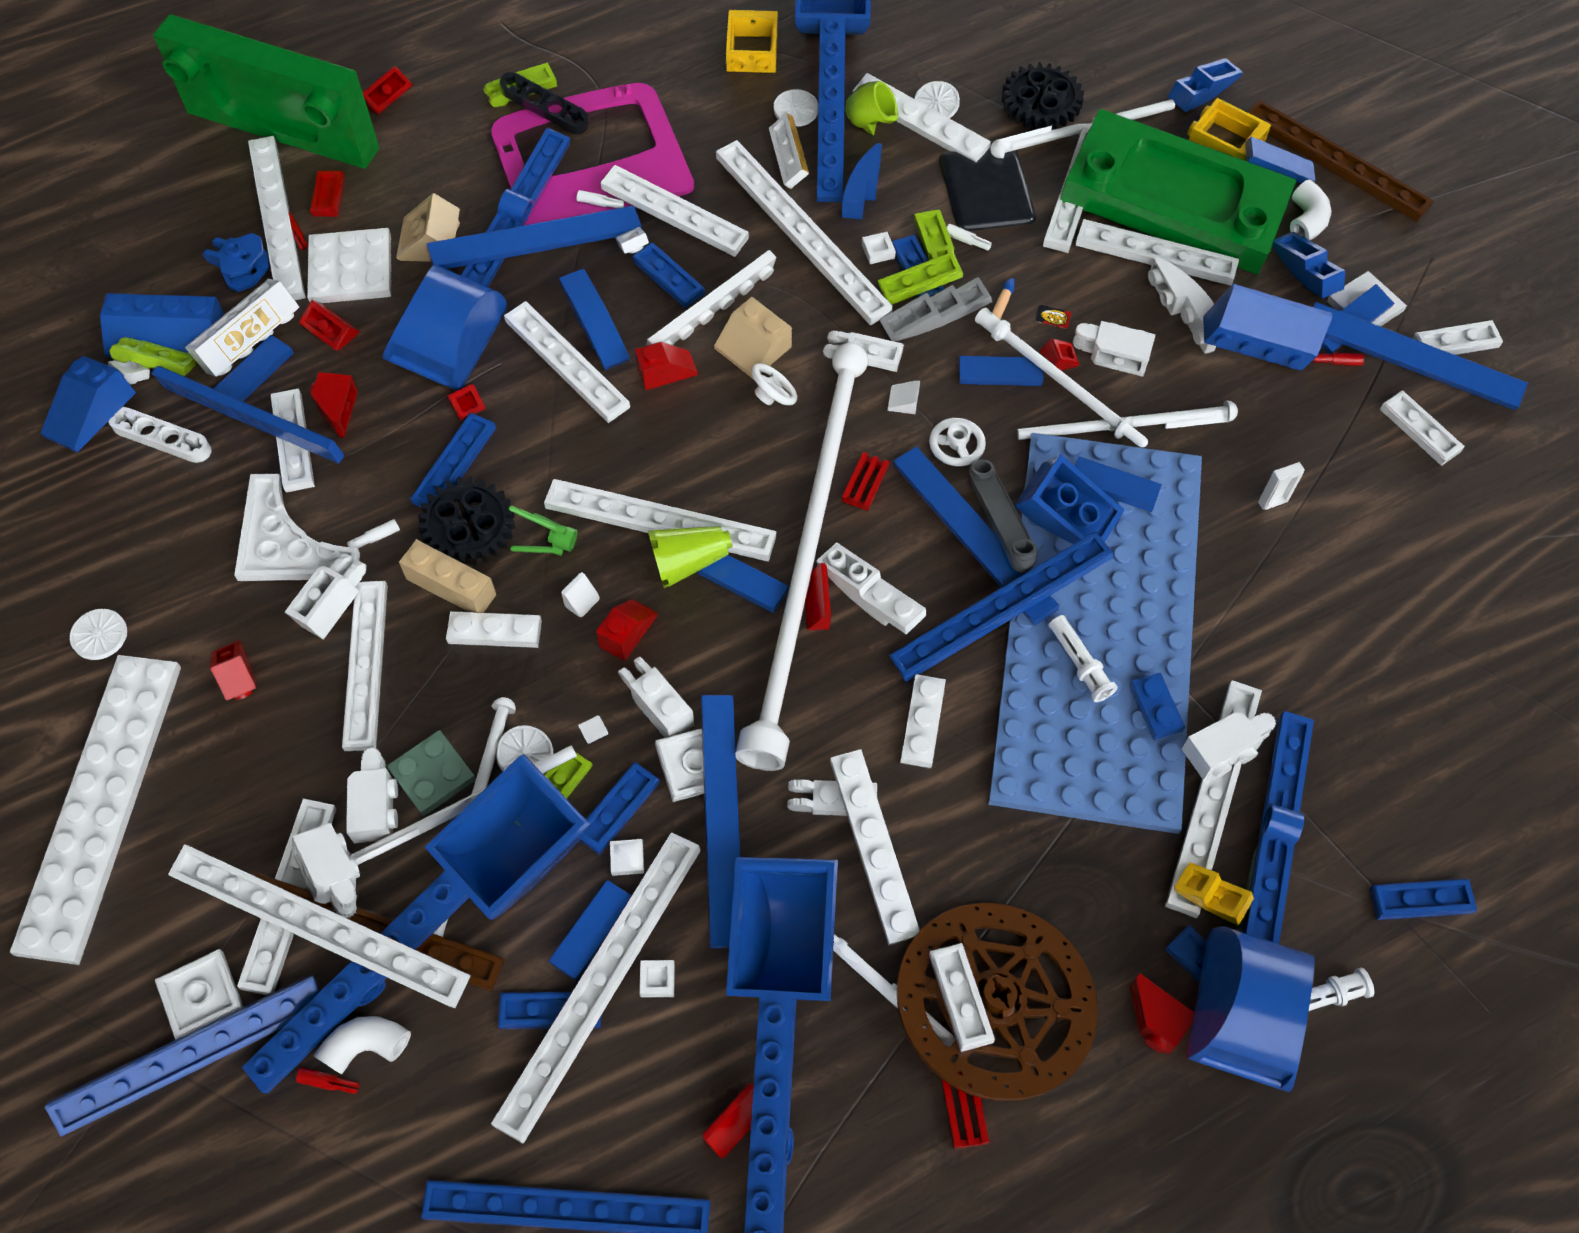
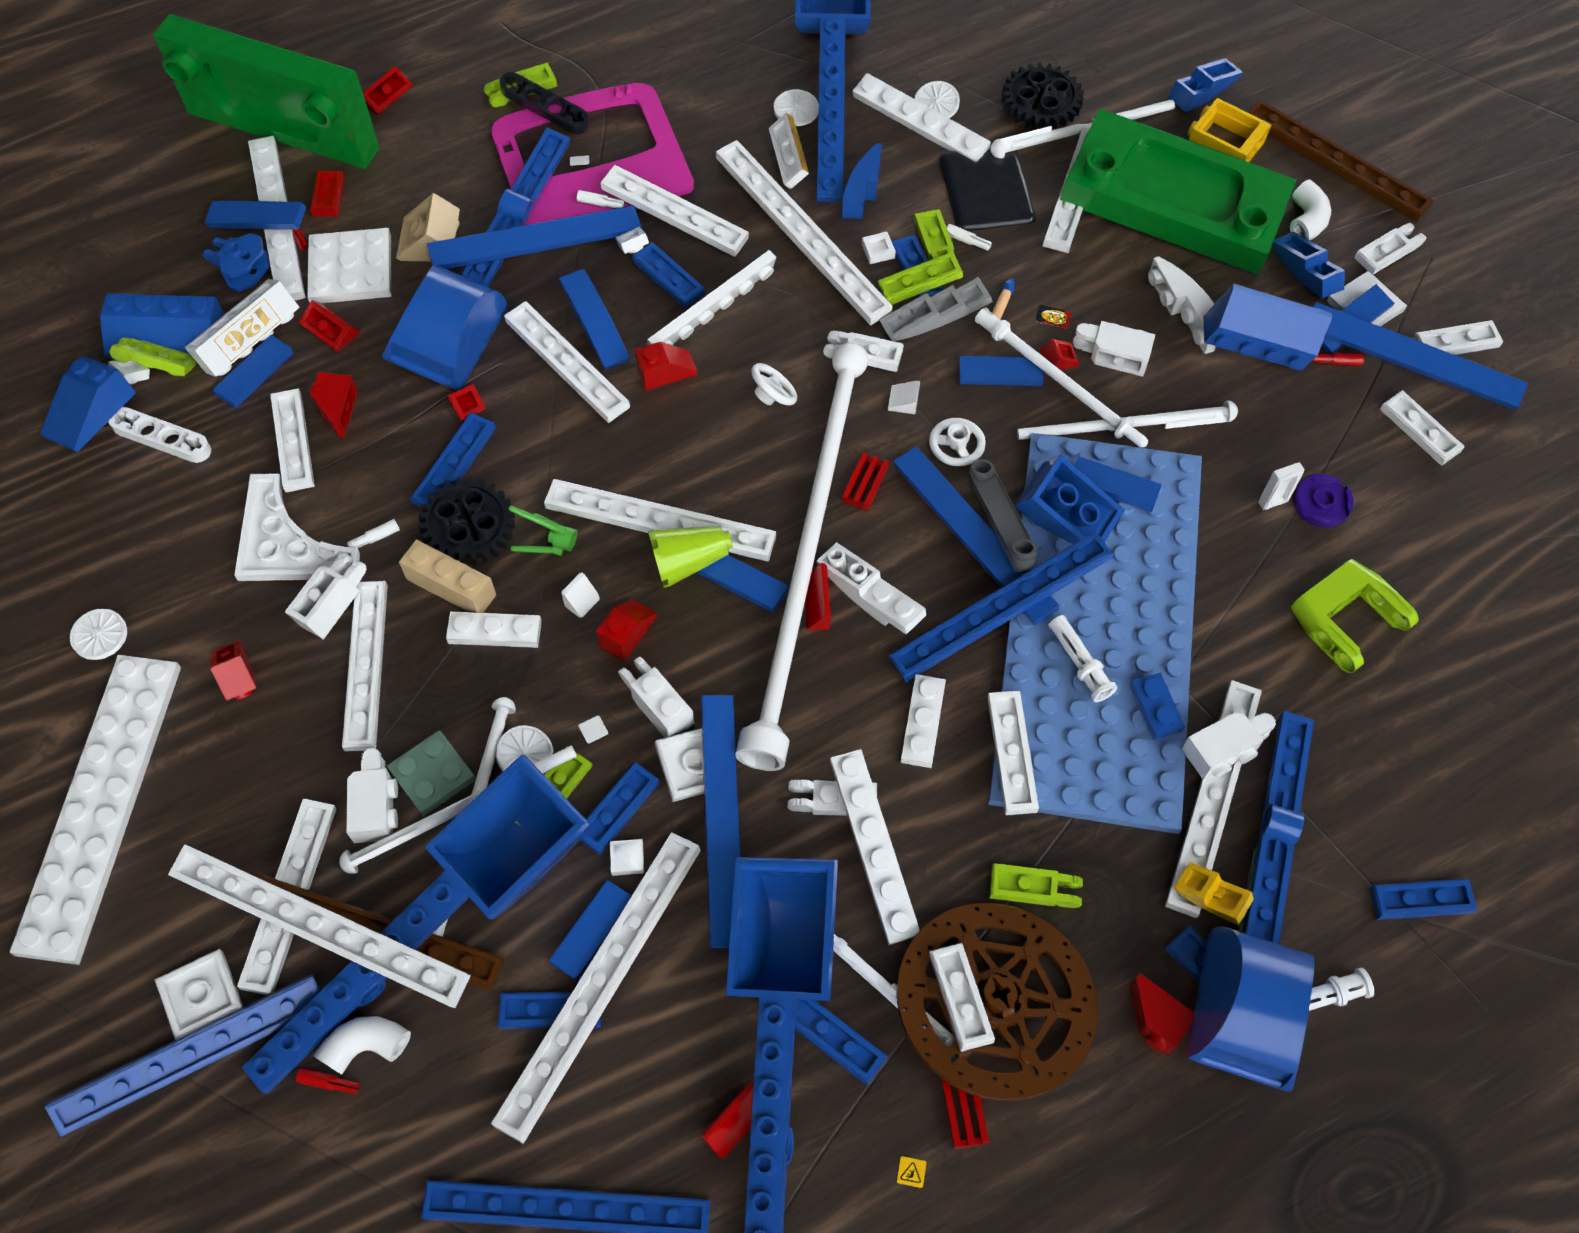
(249, 414): blue tile -> none
(255, 215): none -> blue tile
(327, 868): white hinge -> none
(579, 160): none -> white sticker
(657, 978): white plate -> none
(754, 336): tan slope -> none
(764, 26): yellow window -> none
(838, 1040): none -> blue tile
(871, 104): lime piece -> none
(911, 1172): none -> yellow sticker
(1012, 753): none -> white plate
(1033, 886): none -> lime hinge
(1145, 248): white plate -> none
(1279, 160): tile -> none
(1323, 500): none -> dark purple tile
(1337, 591): none -> lime connector
(1389, 248): none -> white hinge

